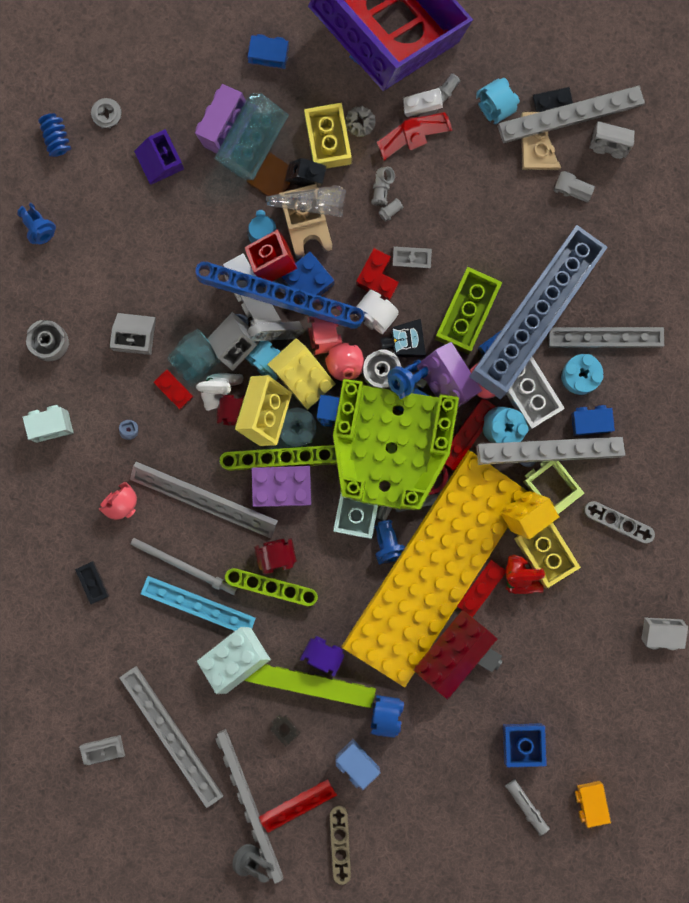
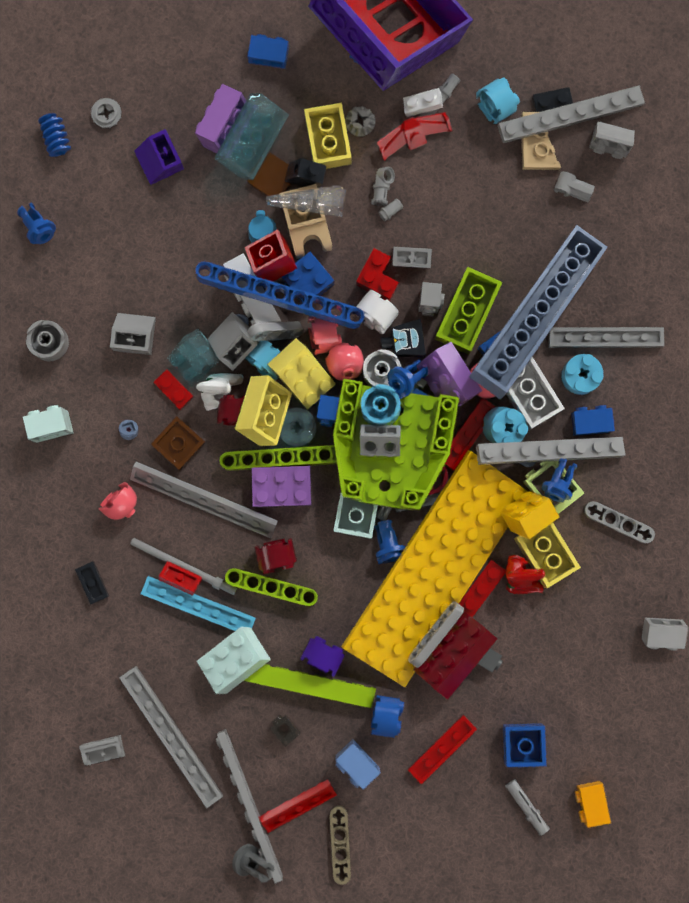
(178, 443): none -> reddish brown plate
(180, 578): none -> red plate
(371, 400): none -> medium azure brick
(380, 440): none -> light grey brick
(430, 298): none -> light grey brick
(436, 634): none -> light grey beam
(442, 749): none -> red plate
(557, 488): none -> blue piece

